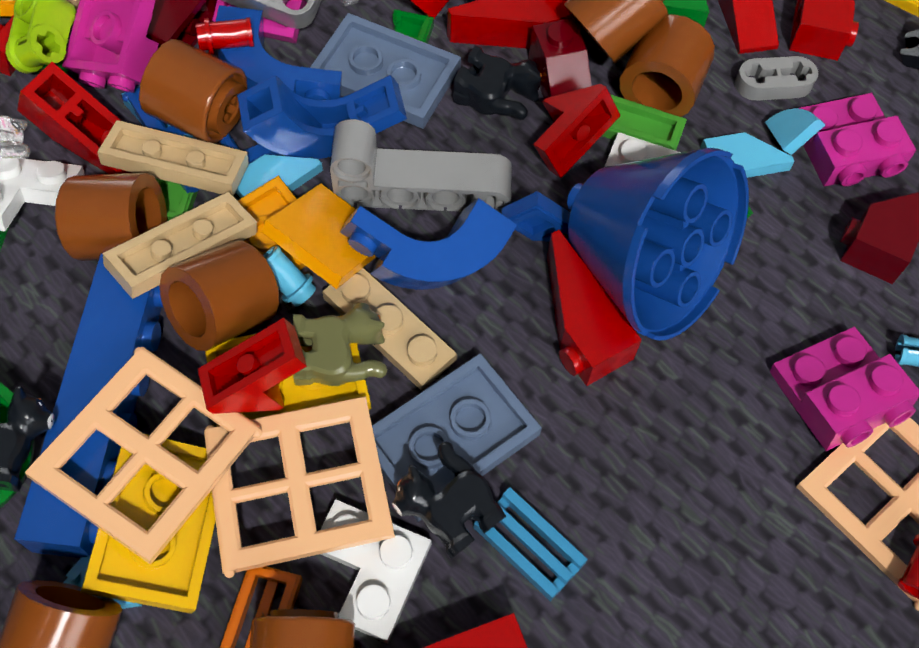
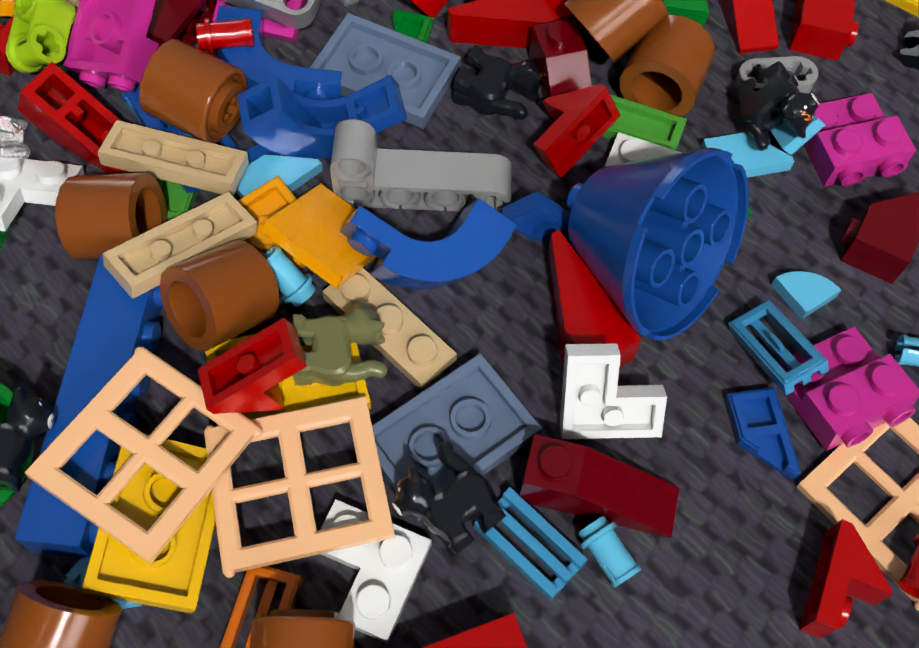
(595, 485): none -> dark red slope
(598, 407): none -> white plate
(609, 551): none -> medium azure pin
(761, 429): none -> blue tile
(775, 104): none -> black animal
(797, 372): none -> dark azure tile
(805, 291): none -> medium azure tile
(841, 569): none -> red slope

